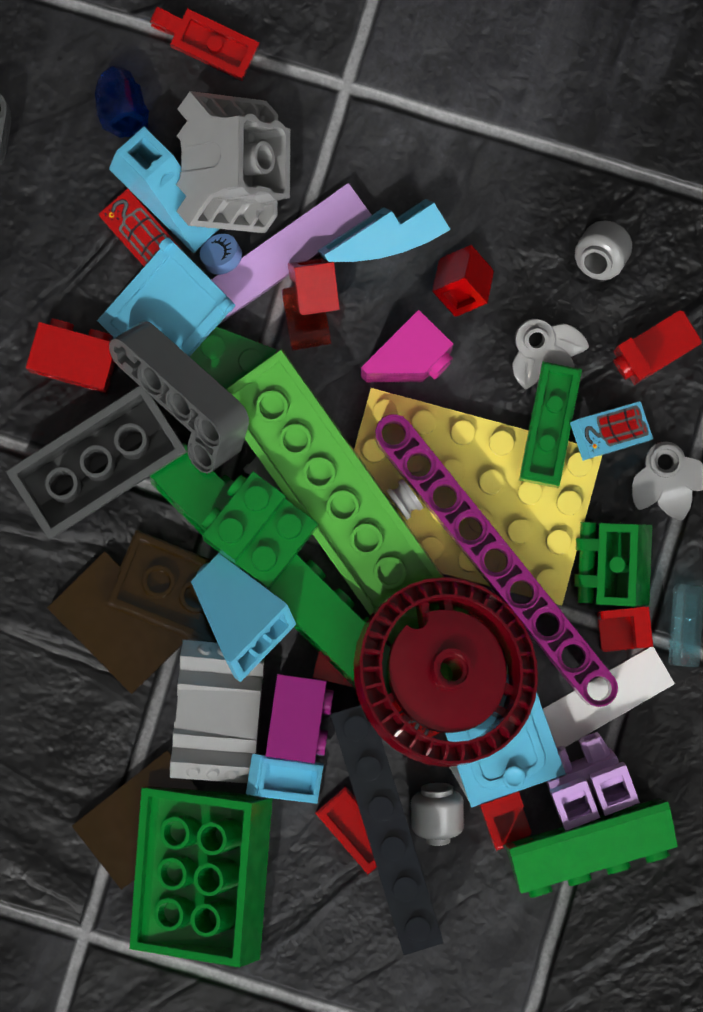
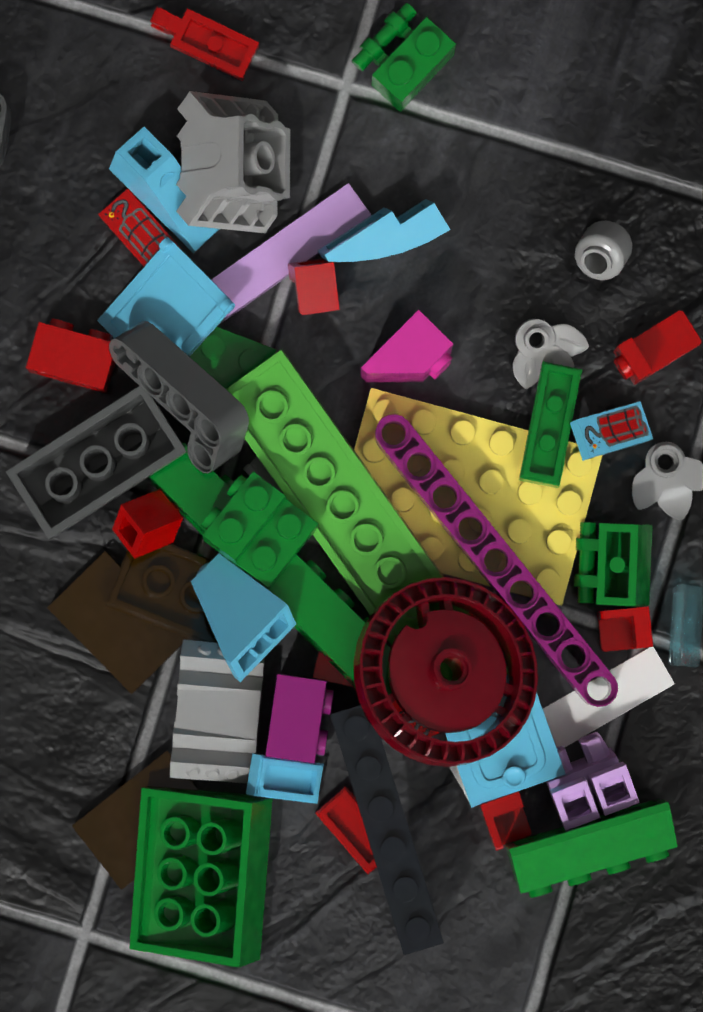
(120, 103): clear blue rock -> none
(147, 523): none -> red brick
(220, 254): medium blue tile -> none
(304, 330): clear red bracket -> none
(404, 499): light grey bush -> none
(412, 63): none -> green brick
(437, 813): light grey head -> none
(463, 281): red panel -> none

